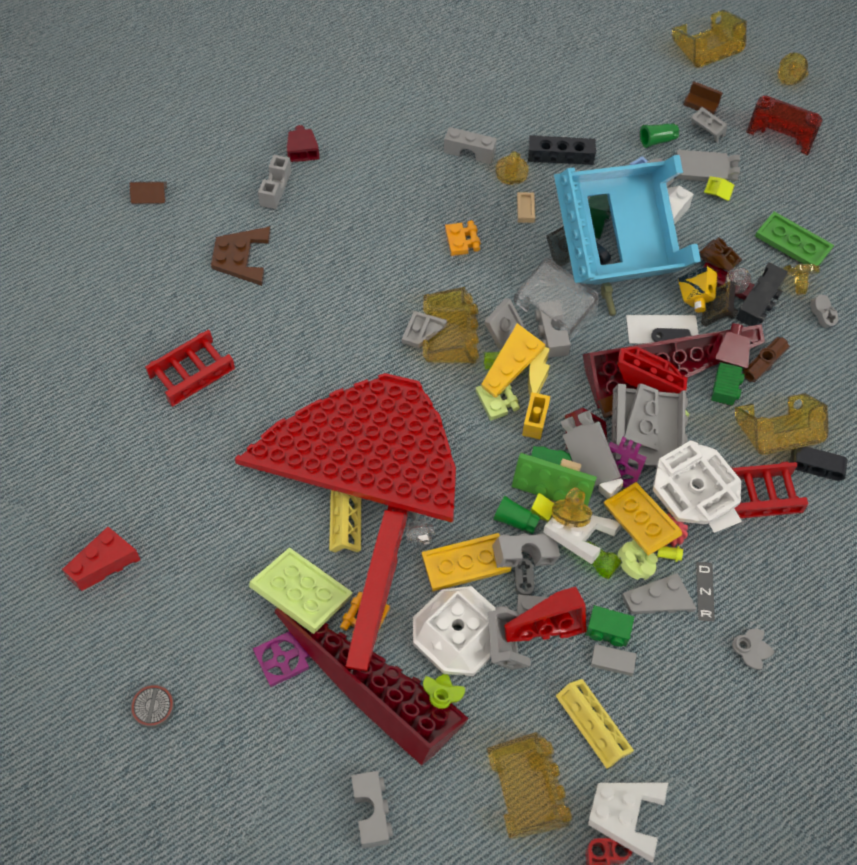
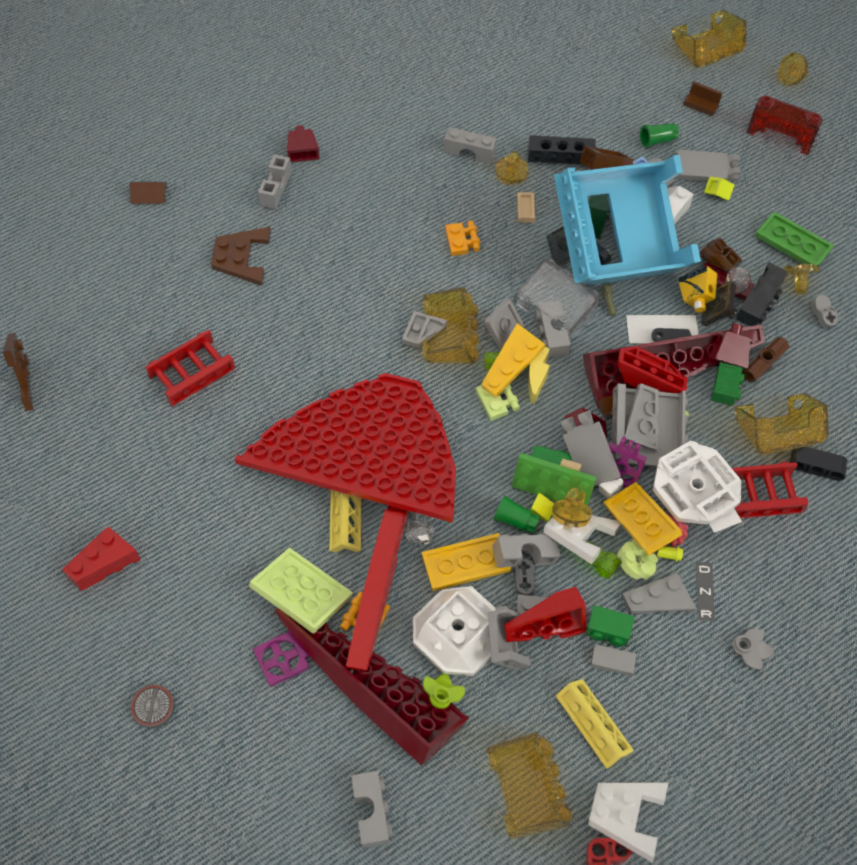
(19, 361): none -> reddish brown wing
(536, 415): yellow brick -> none
(602, 158): none -> reddish brown window
(709, 123): light grey hinge -> none

